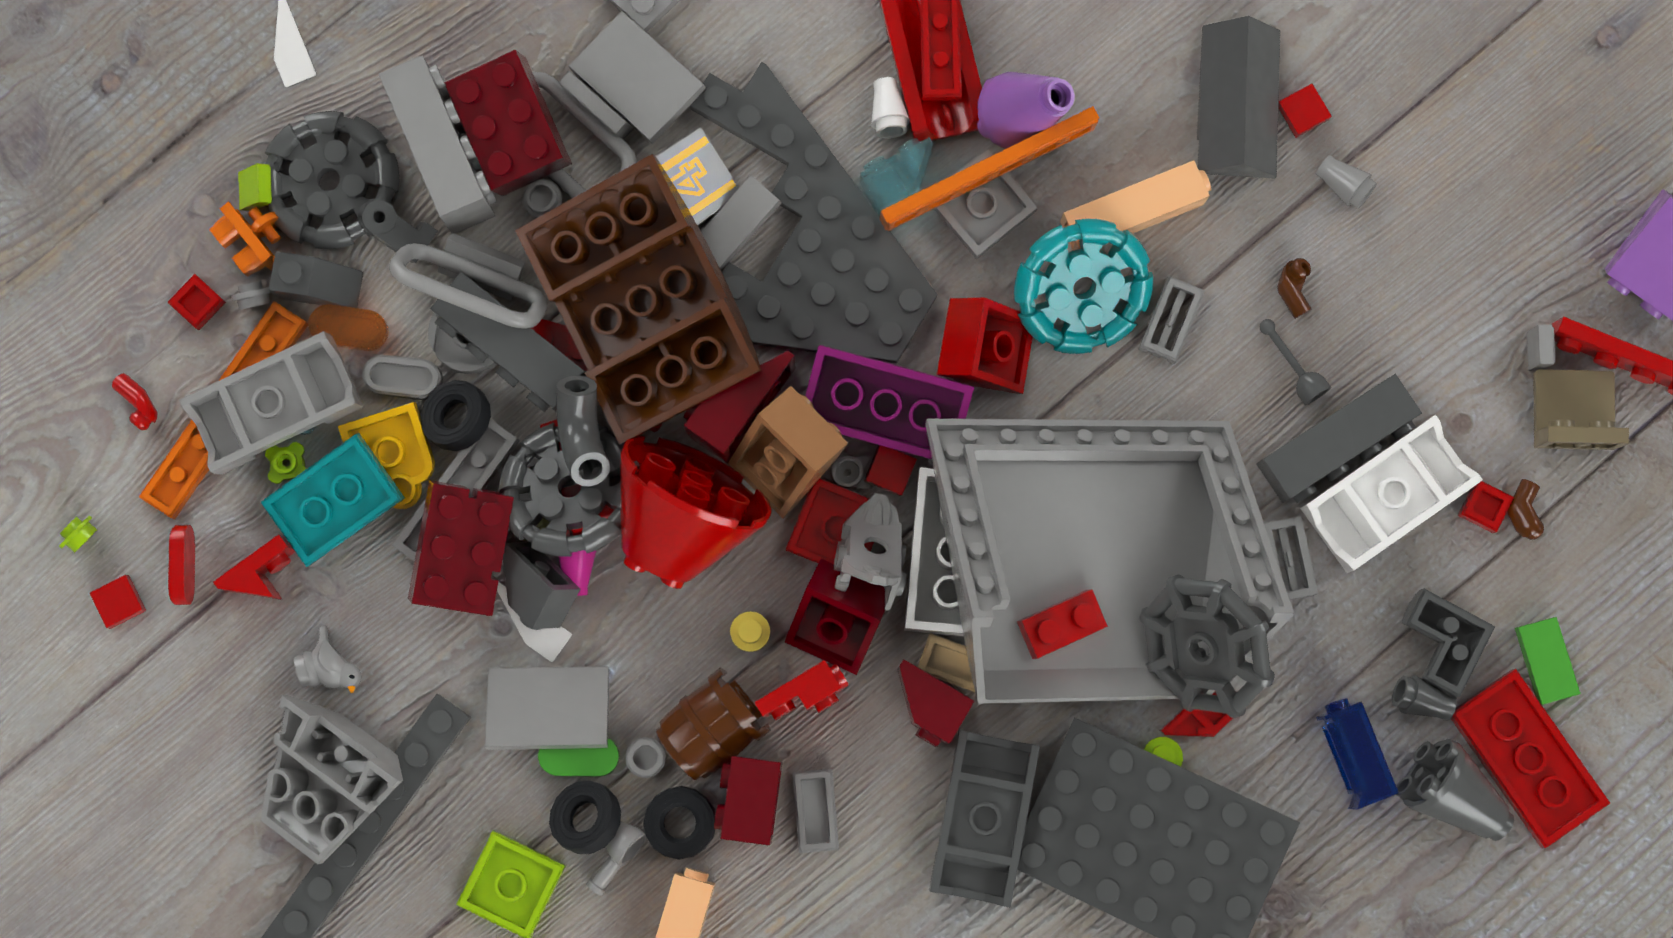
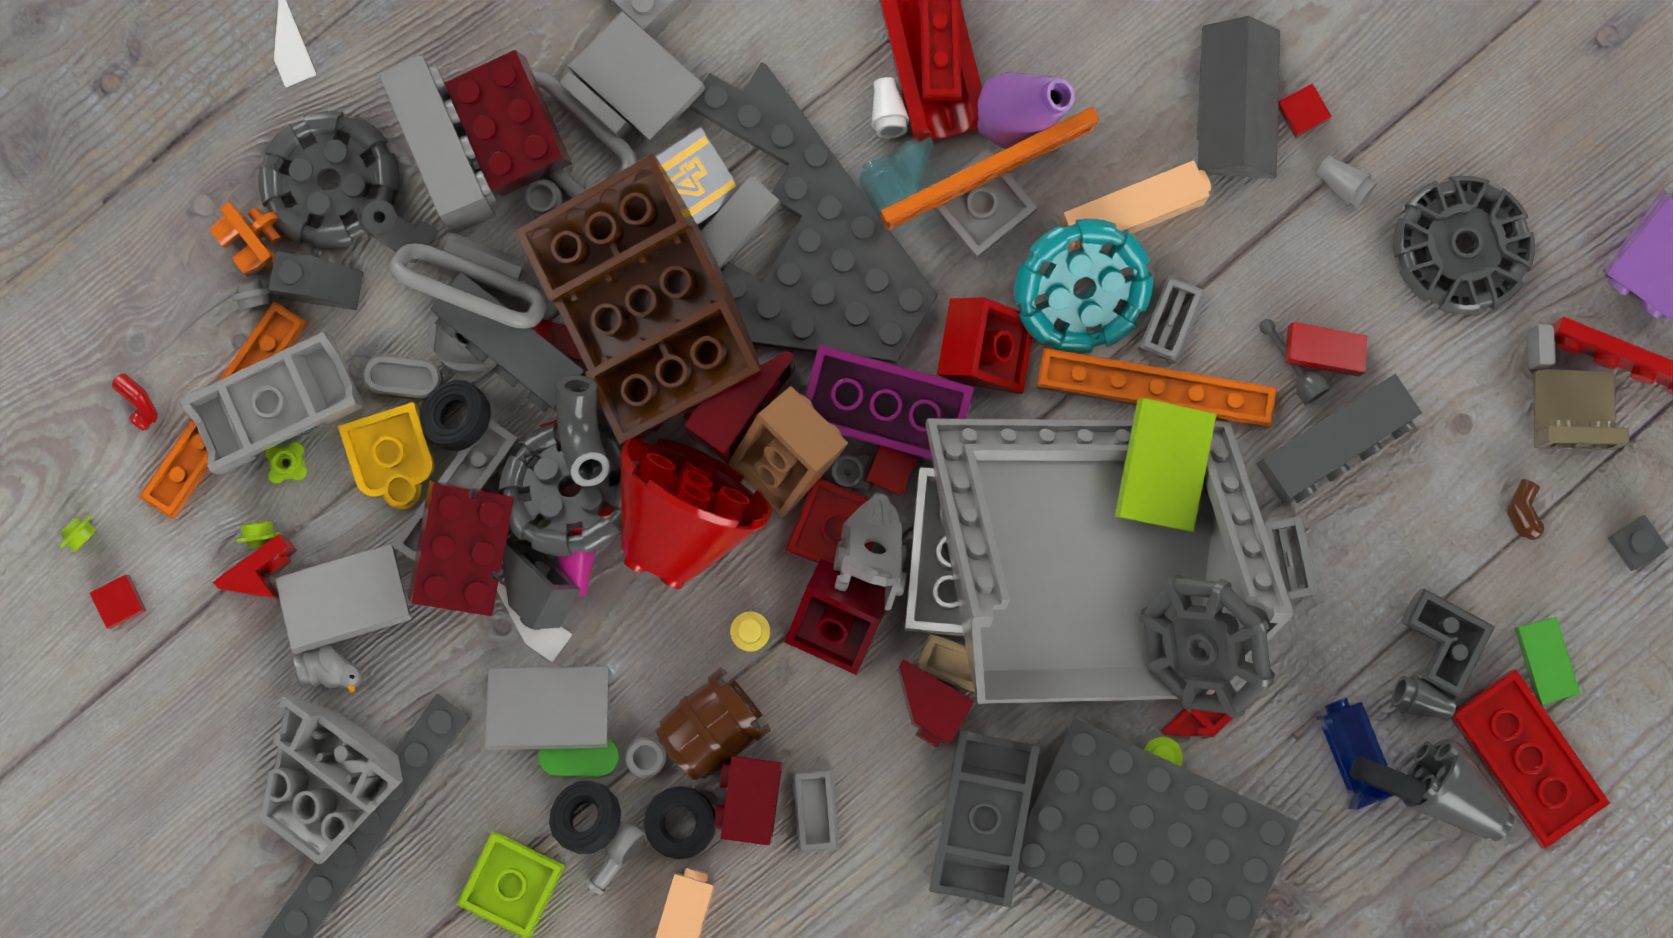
(181, 565): red tile -> none
(196, 302): red tile -> none
(254, 187): lime tile -> none
(257, 533): none -> lime plate
(332, 500): teal tile -> none
(342, 599): none -> light grey tile
(350, 326): clear orange tile -> none
(814, 687): red plate -> none
(1062, 624): red plate -> none
(1129, 381): none -> orange tile
(1165, 464): none -> lime tile
(1291, 285): reddish brown arm -> none
(1326, 349): none -> red tile
(1388, 779): none -> black tyre
(1390, 495): white piece -> none
(1451, 264): none -> dark grey plate
(1485, 506): red tile -> none
(1638, 543): none -> dark grey plate

